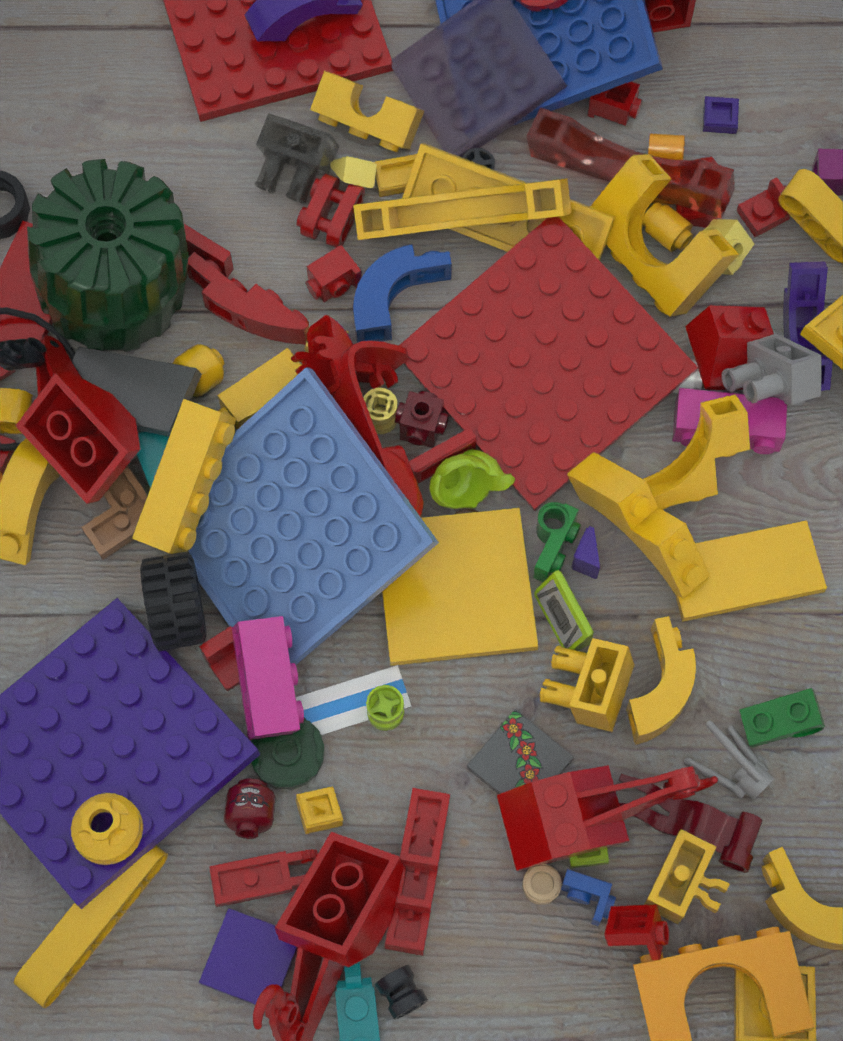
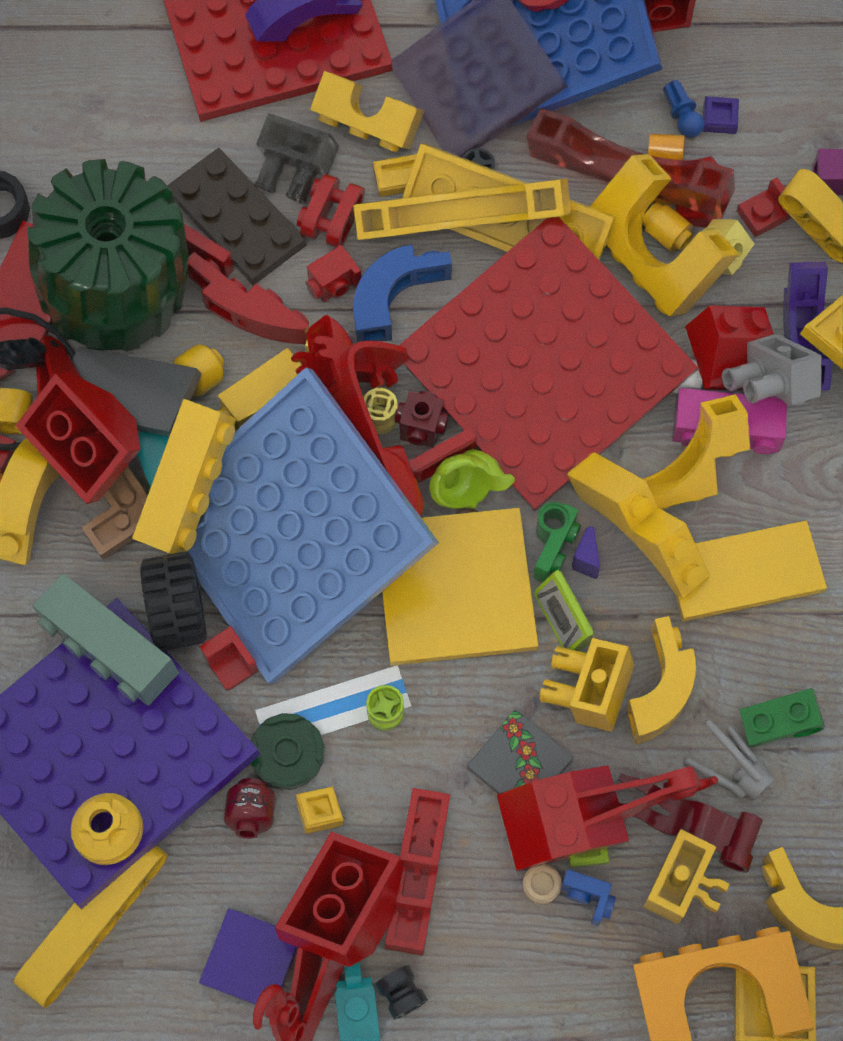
(105, 640): none -> sand green brick
(236, 216): none -> dark brown plate
(257, 877): red hinge -> none
(267, 677): dark pink brick -> none
(355, 171): light yellow slope -> none
(617, 103): red brick -> none
(637, 926): red bracket -> none
(689, 122): none -> blue axle

